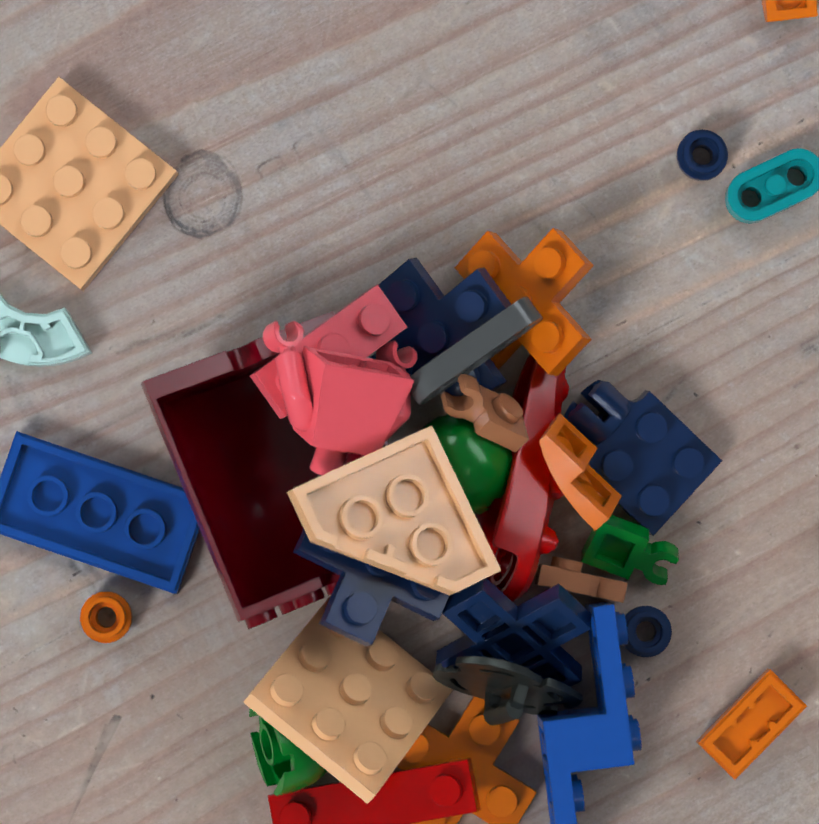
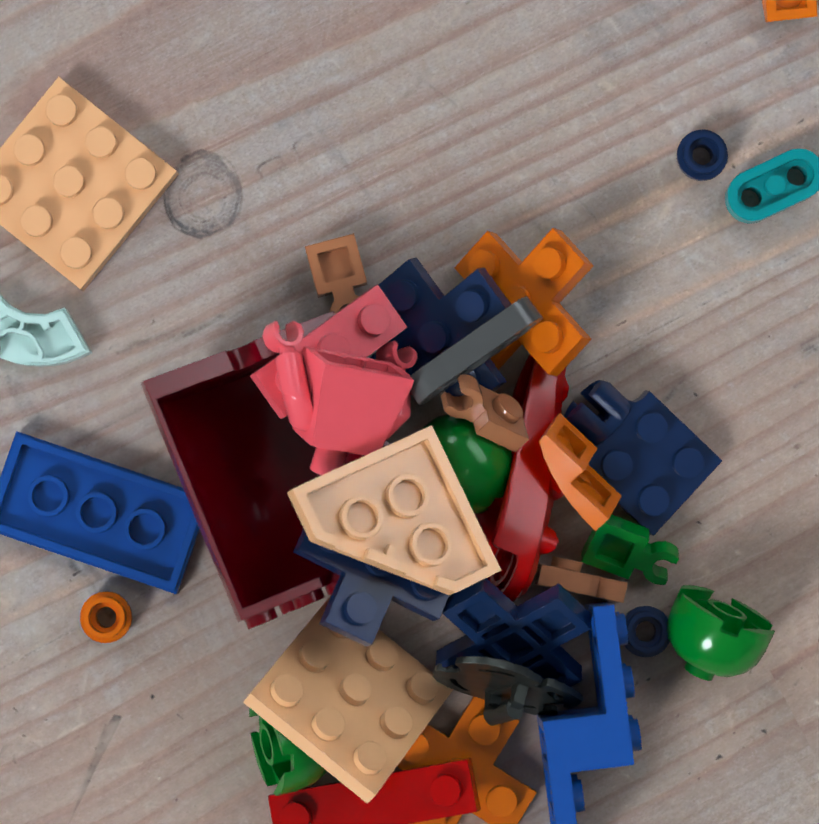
(336, 269): none -> nougat plate
(716, 635): none -> green cylinder
(751, 723): orange plate -> none

